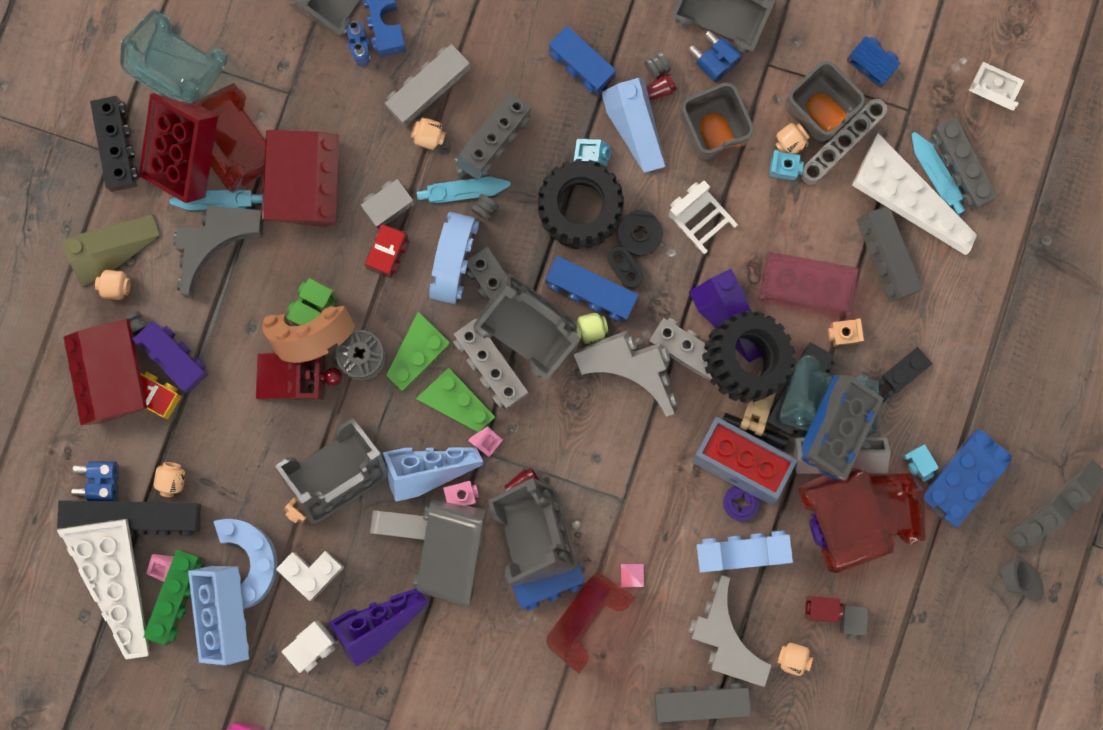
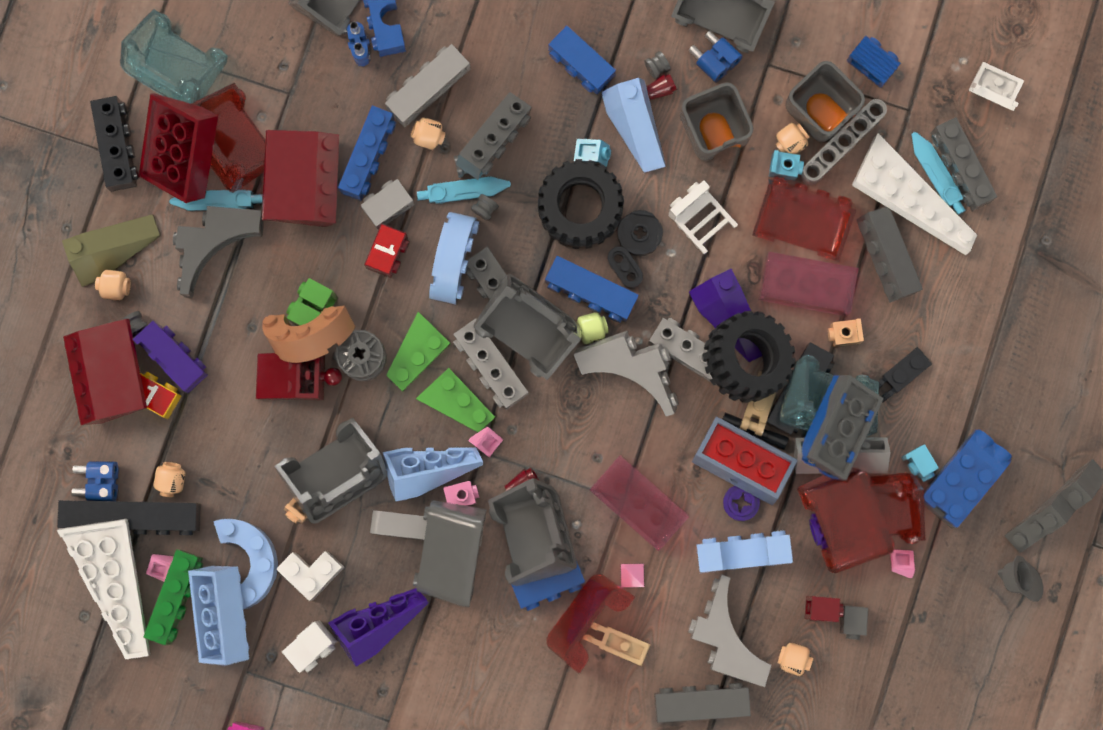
(366, 153): none -> blue brick
(620, 644): none -> tan hinge
(639, 502): none -> clear pink brick
(804, 218): none -> clear red windscreen
(903, 562): none -> bright pink slope

